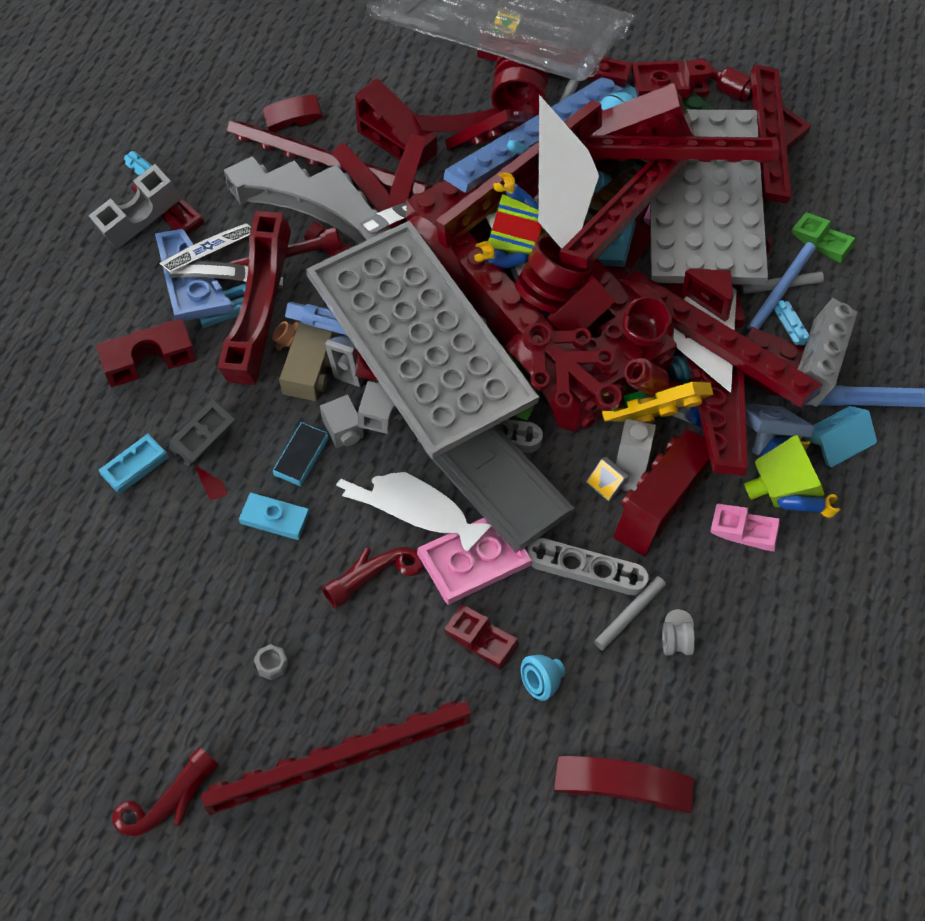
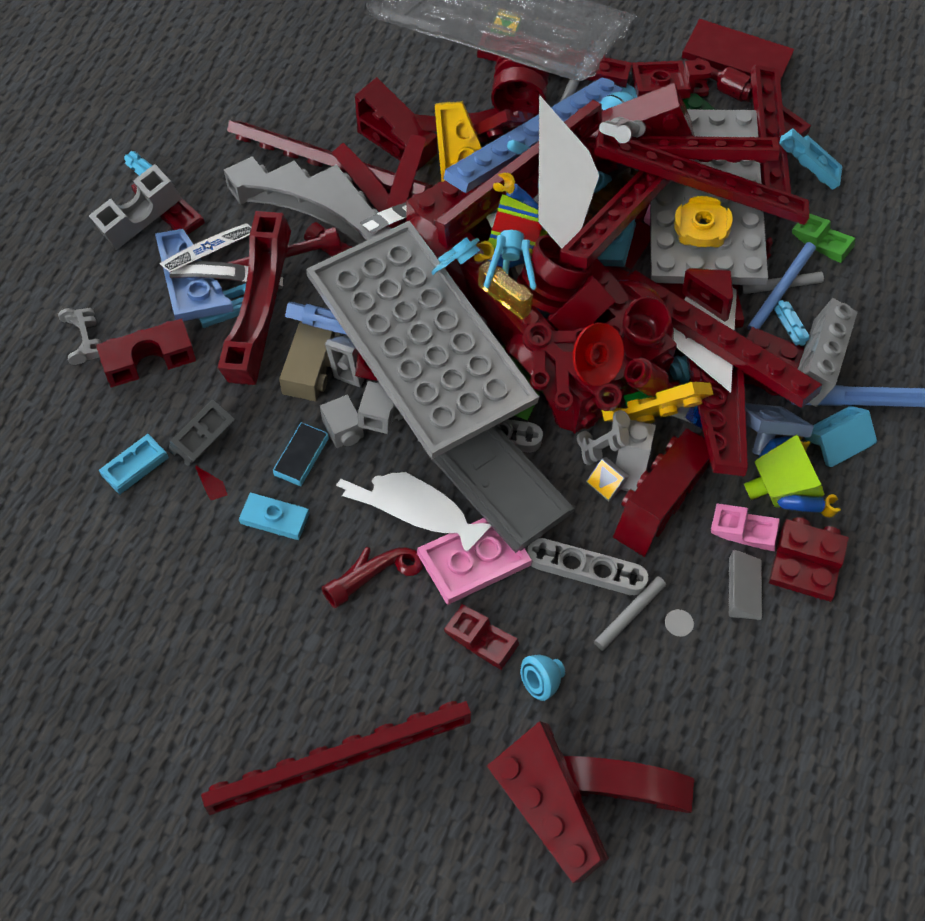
(82, 319): none -> light grey piece
(175, 797): dark red plant -> none
(271, 662): light grey tile -> none
(284, 334): nougat plate -> none
(291, 110): dark red slope -> none
(454, 134): none -> yellow wing
(462, 252): none -> medium azure plate
(507, 291): none -> clear yellow plate
(511, 246): none -> medium azure plant
(545, 794): none -> dark red wedge
(598, 354): none -> red dish
(616, 439): none -> light grey piece
(623, 128): none -> light grey piece
(678, 638): light grey wheel -> none
(698, 234): none -> yellow plate
(703, 178): none -> dark red tile
(734, 49): none -> dark red tile
(745, 586): none -> light grey slope
(808, 559): none -> dark red plate
(813, 157): none -> medium azure hinge

